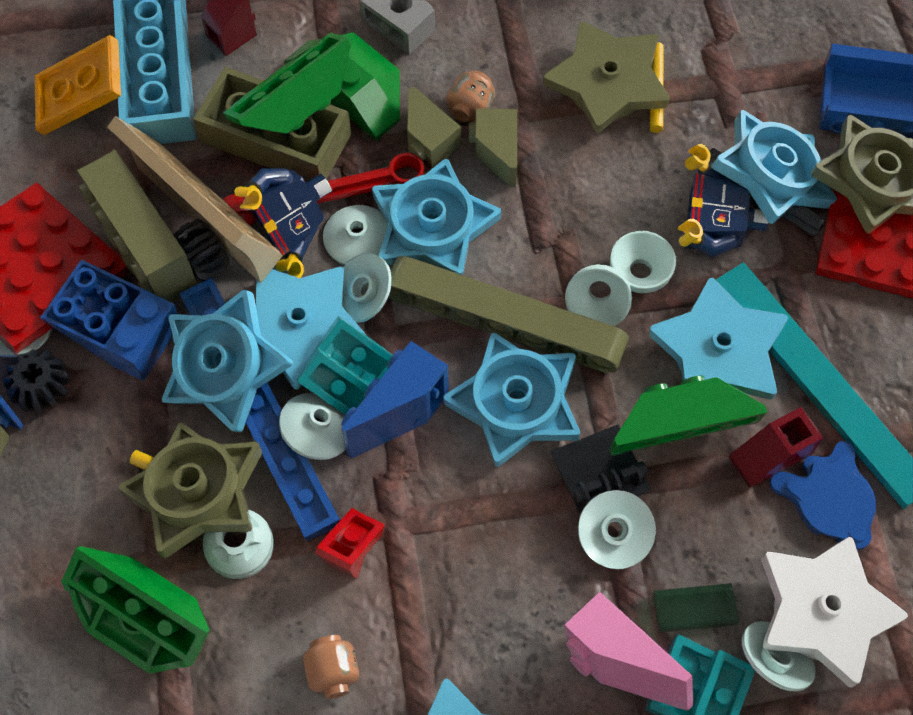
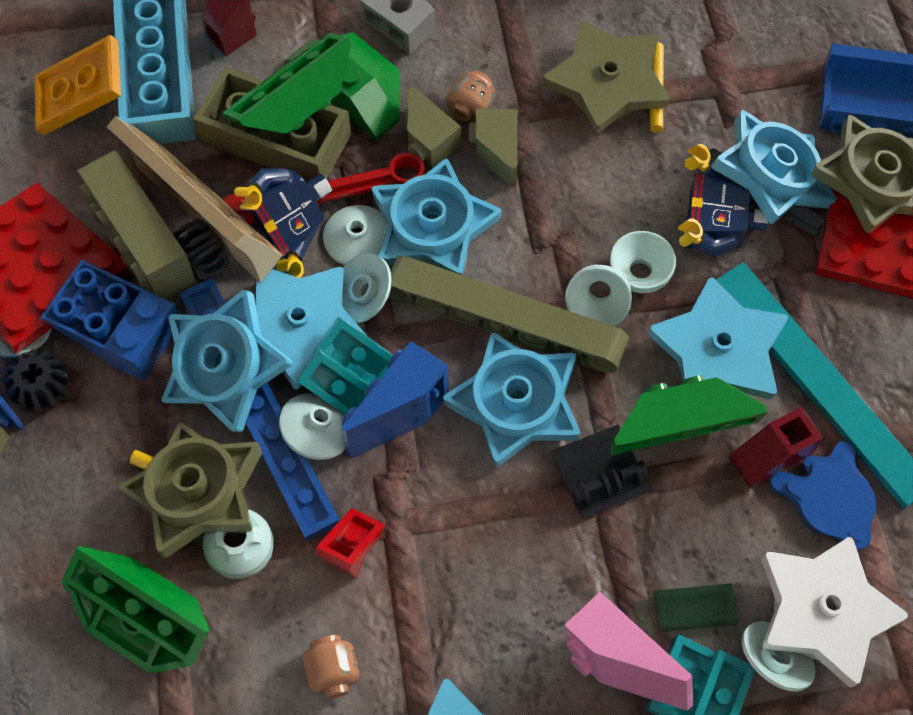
(635, 524): light aqua dish -> none

